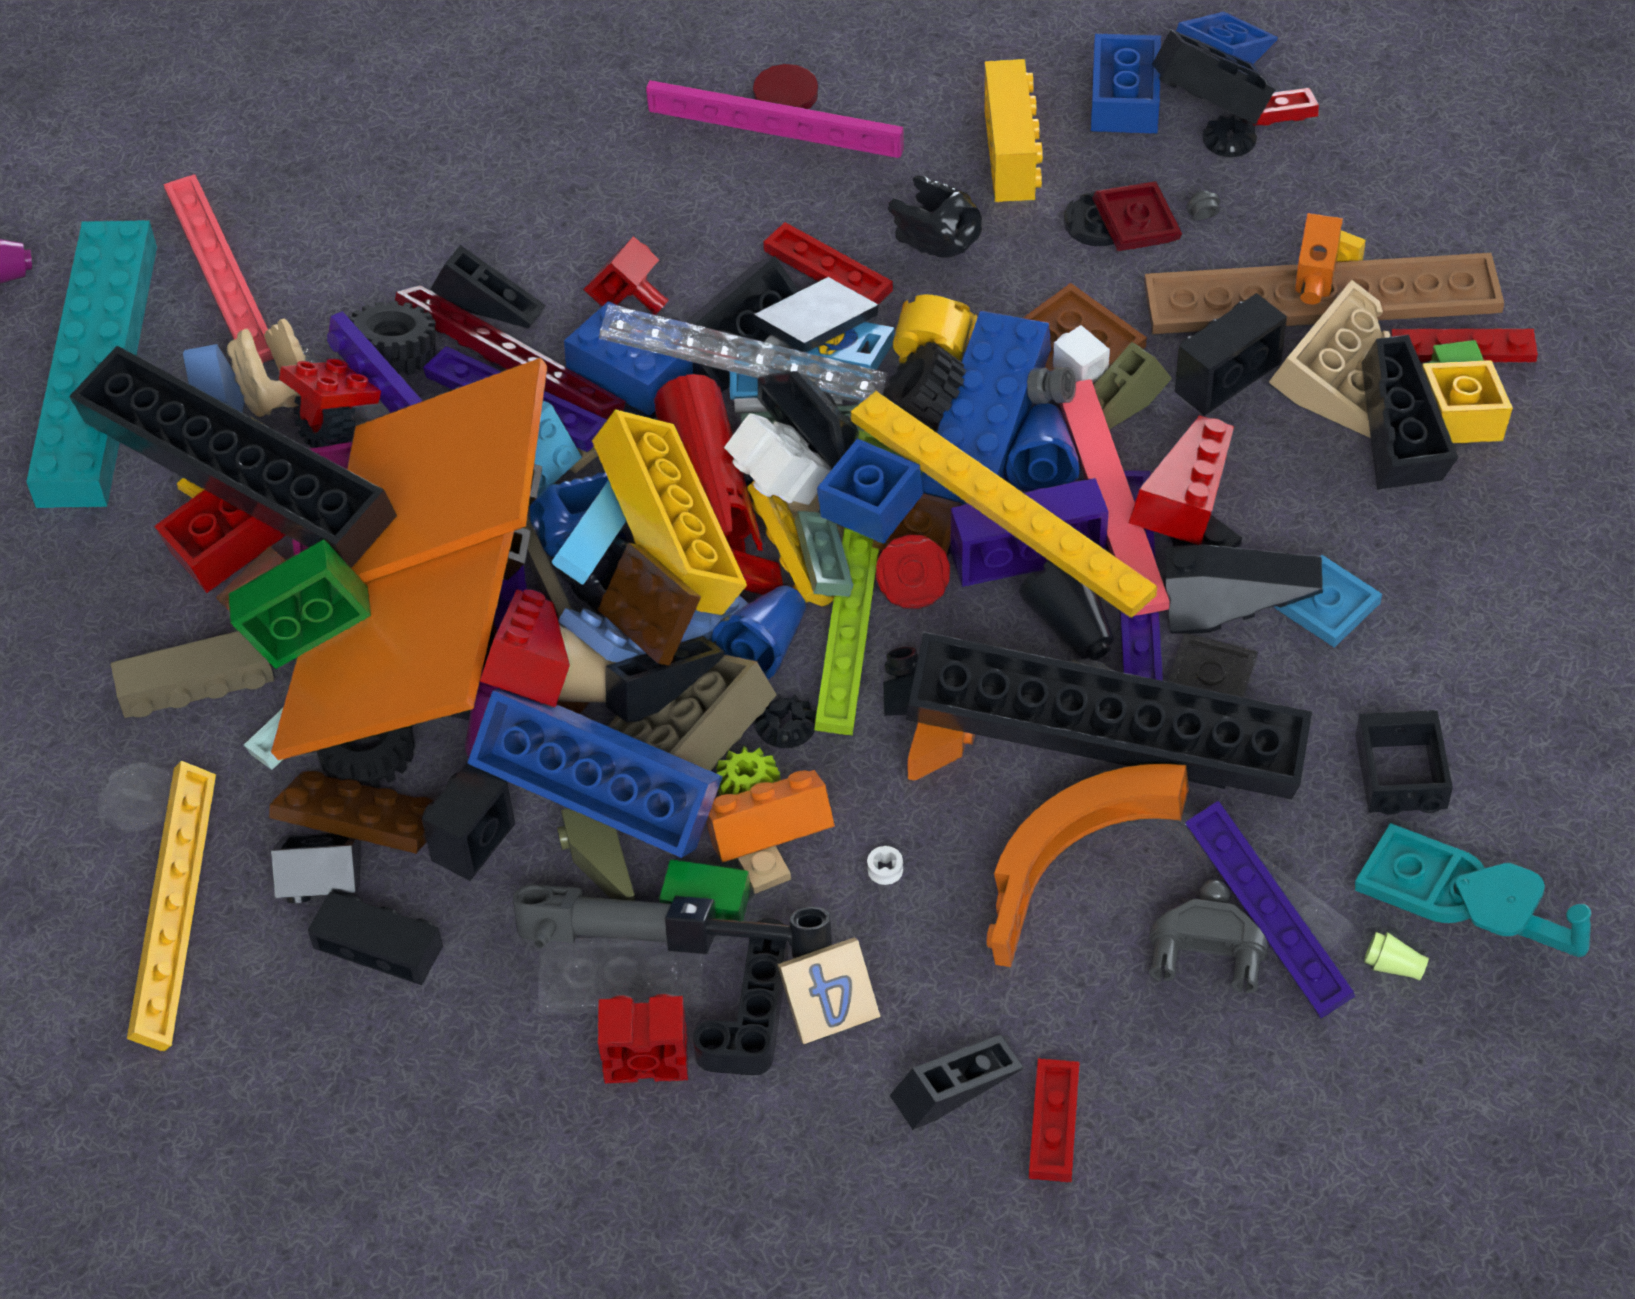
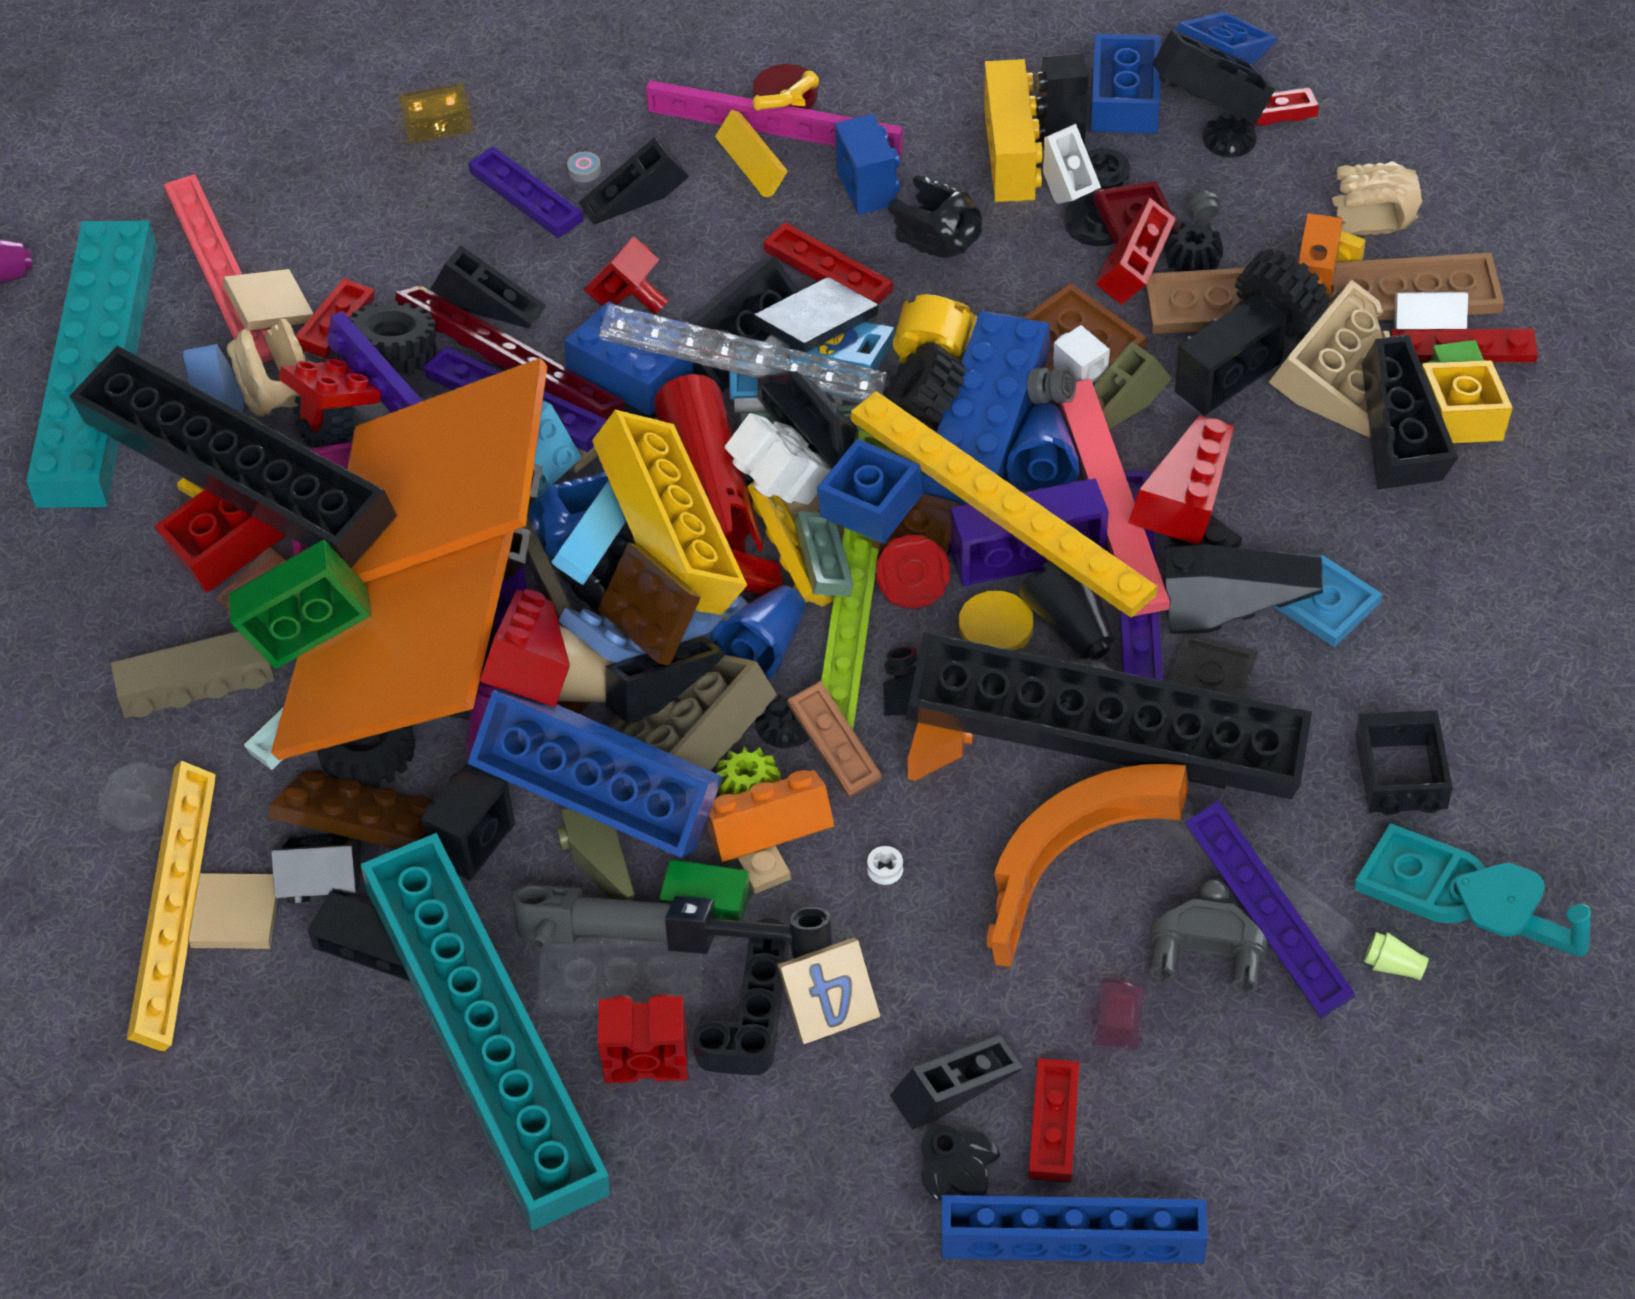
(233, 911): none -> tan tile
(266, 298): none -> tan tile
(345, 297): none -> red plate
(436, 113): none -> clear yellow brick
(486, 1032): none -> teal brick
(525, 192): none -> dark purple plate
(584, 166): none -> light grey tile
(638, 182): none -> black slope
(751, 153): none -> yellow tile
(789, 96): none -> yellow piece
(834, 739): none -> nougat tile
(866, 163): none -> blue brick
(961, 1166): none -> black plate
(996, 620): none -> yellow tile
(1062, 94): none -> black wedge
(1068, 166): none -> white slope
(1074, 1229): none -> blue brick
(1117, 167): none -> black gear
(1120, 1015): none -> clear pink brick
(1136, 252): none -> red slope
(1193, 248): none -> black gear
(1287, 288): none -> black tyre
(1377, 199): none -> tan piece
(1431, 310): none -> white tile

